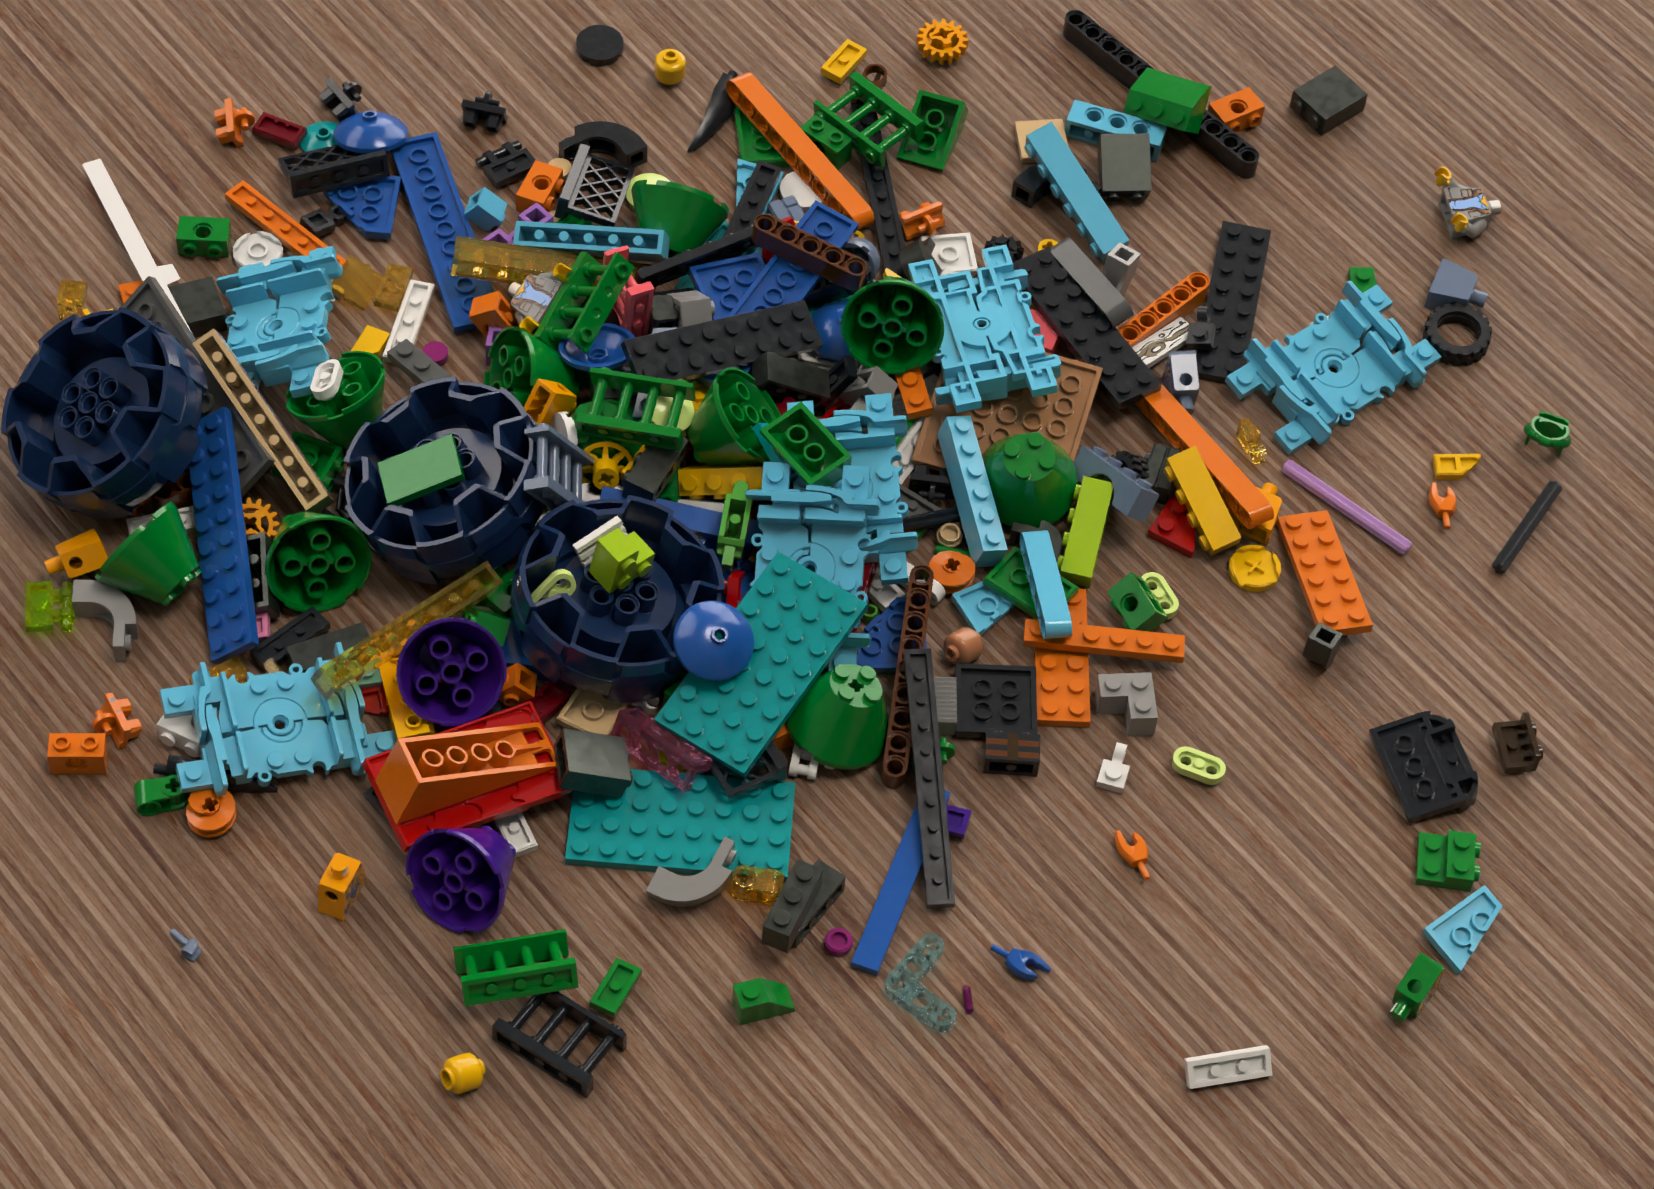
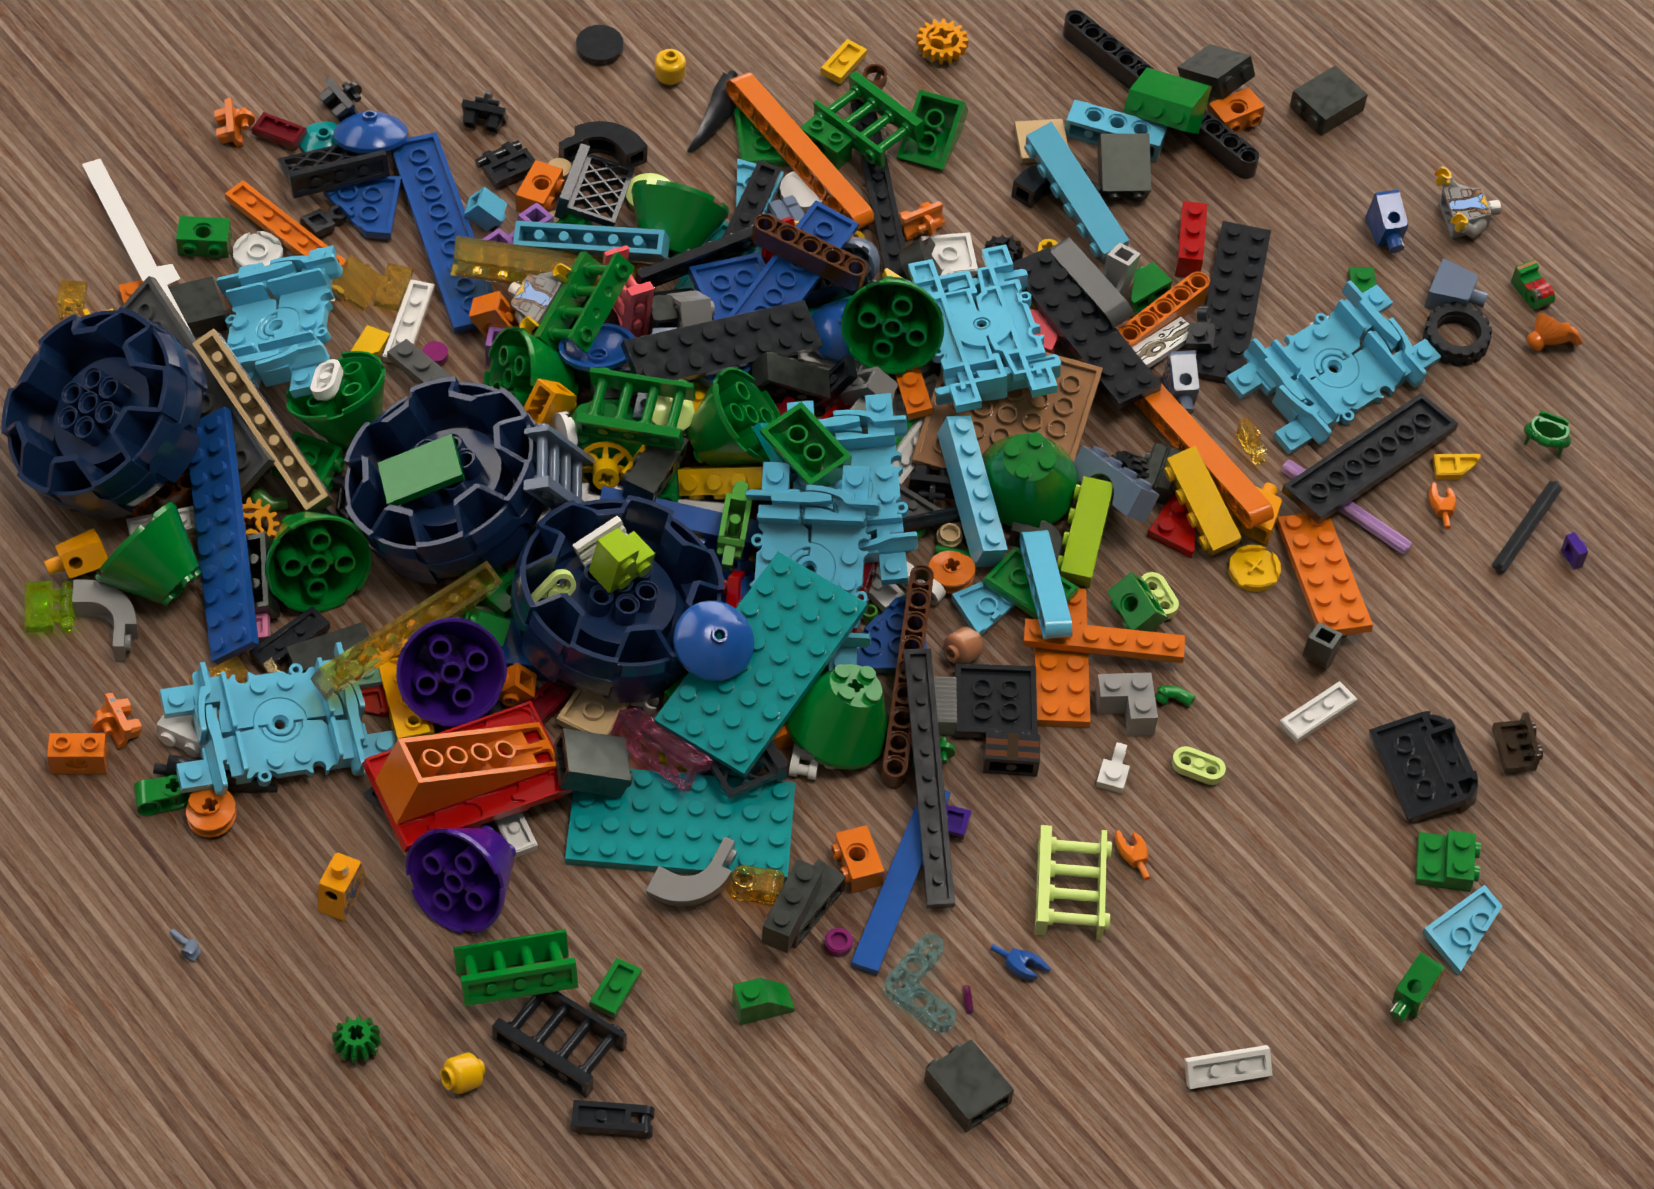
(277, 504): none -> bright green arm
(366, 1039): none -> green gear
(612, 1118): none -> black plate
(858, 844): none -> orange brick
(968, 1085): none -> pearl dark grey brick
(1047, 892): none -> yellowish green fence
(1147, 286): none -> green slope
(1176, 693): none -> green arm
(1191, 238): none -> red arch
(1218, 68): none -> pearl dark grey brick
(1317, 712): none -> white tile
(1369, 458): none -> black plate
(1387, 220): none -> blue torso
(1532, 285): none -> green leg
(1551, 332): none -> orange hair
(1574, 550): none -> dark purple plate

